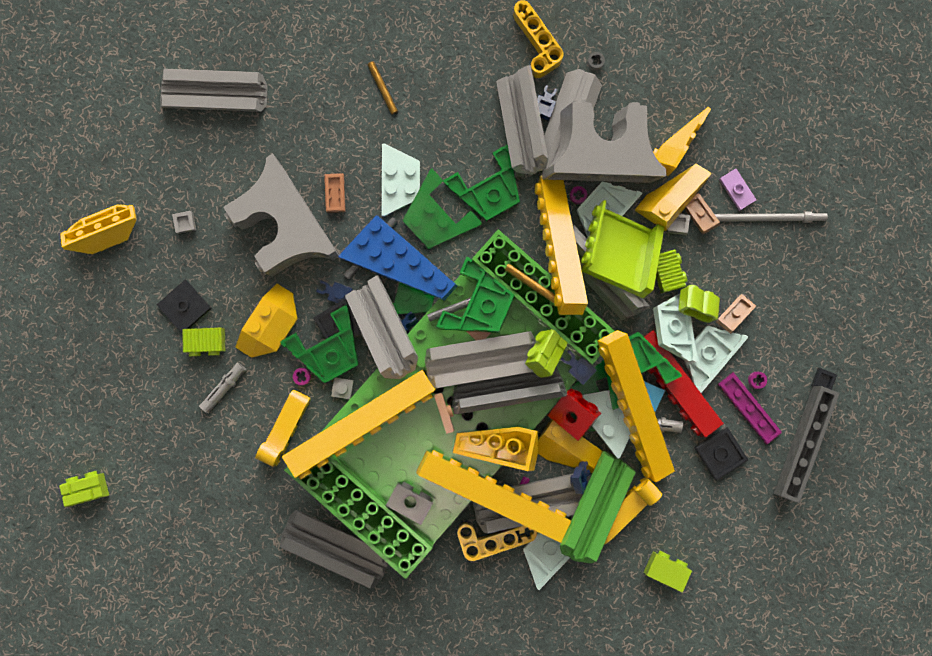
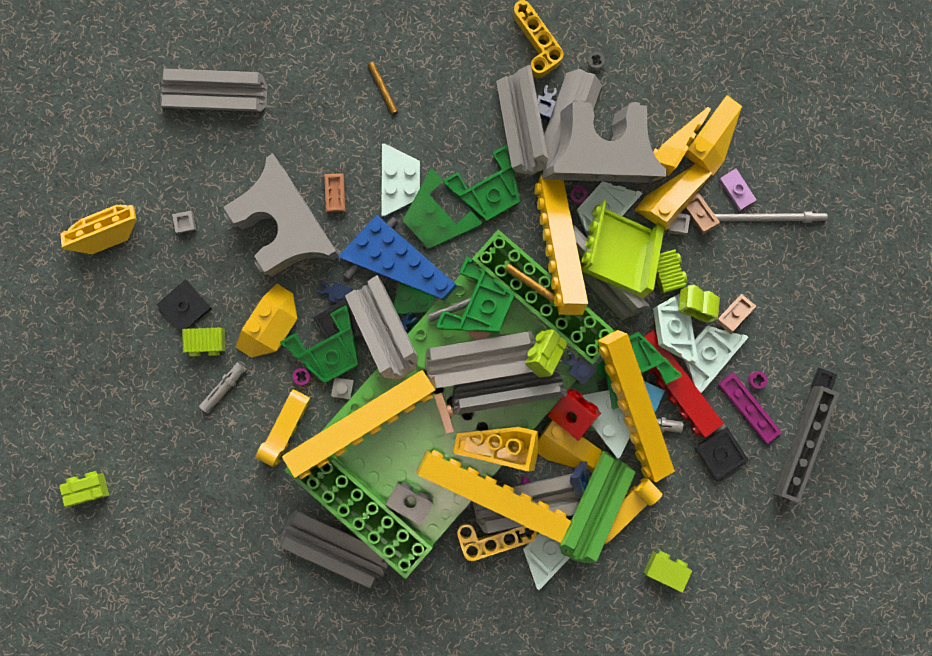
(713, 140): none -> yellow wedge

